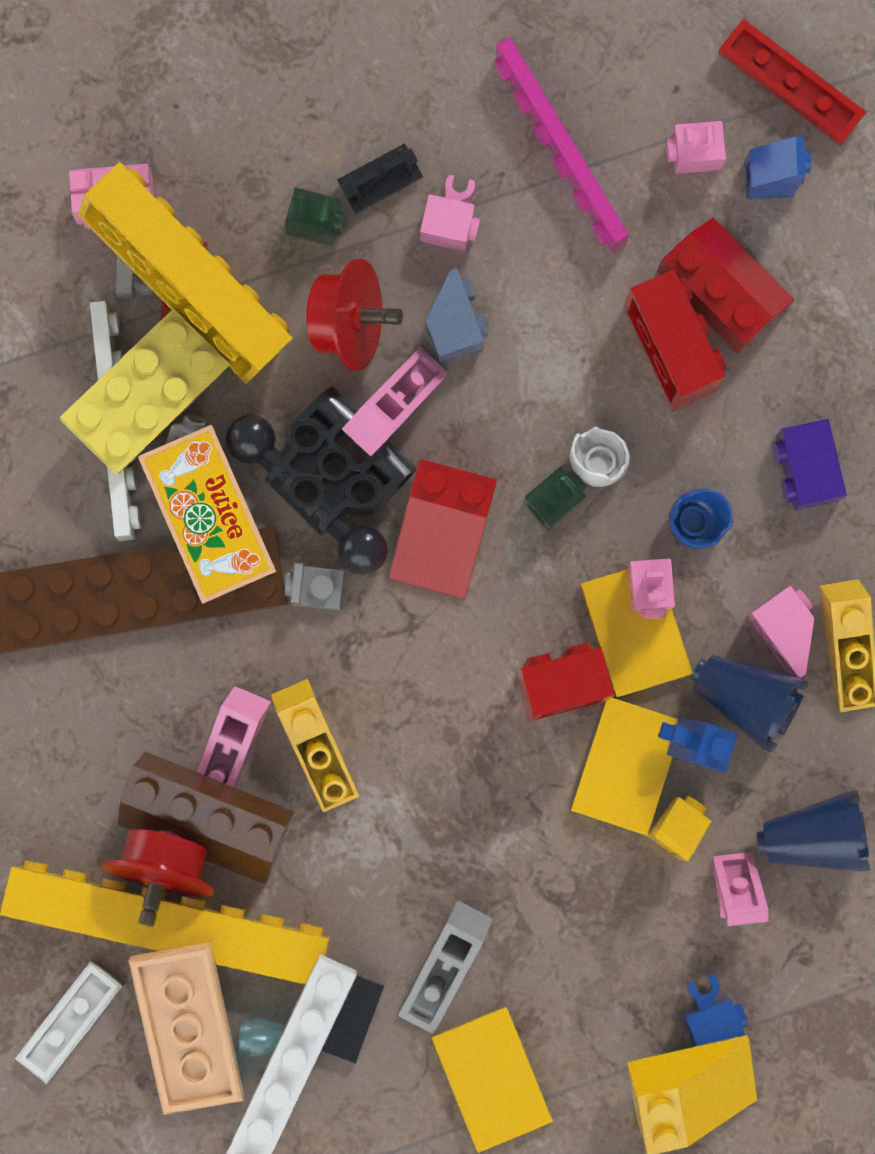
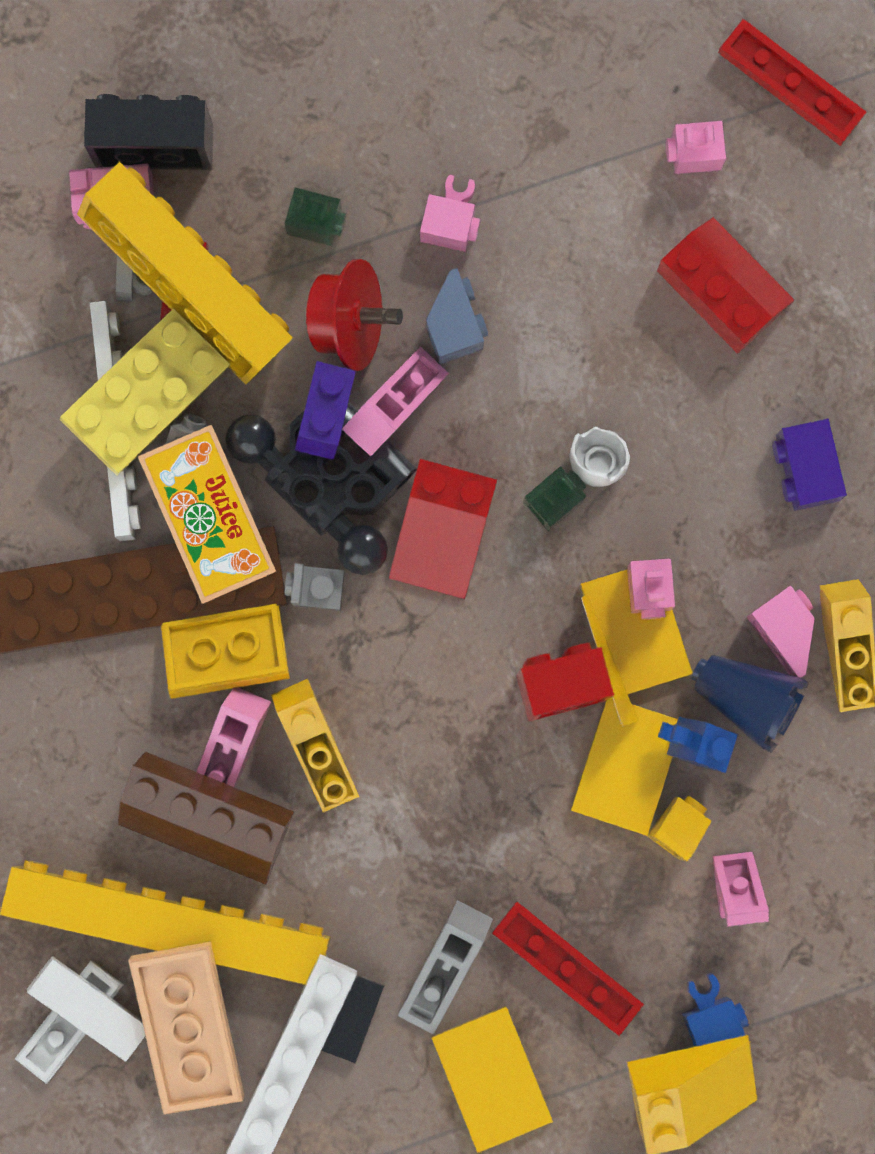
(87, 1008): none -> white tile
(149, 132): none -> black brick
(161, 864): red piece -> none
(224, 651): none -> yellow tile
(258, 1036): clear light blue cone -> none
(325, 410): none -> dark purple brick
(380, 178): black hinge -> none
(567, 158): dark pink plate -> none
(567, 968): none -> red plate
(621, 699): none -> yellow sticker
(675, 339): red brick -> none
(700, 518): blue hair -> none
(777, 168): blue slope -> none
(819, 835): dark blue cone -> none

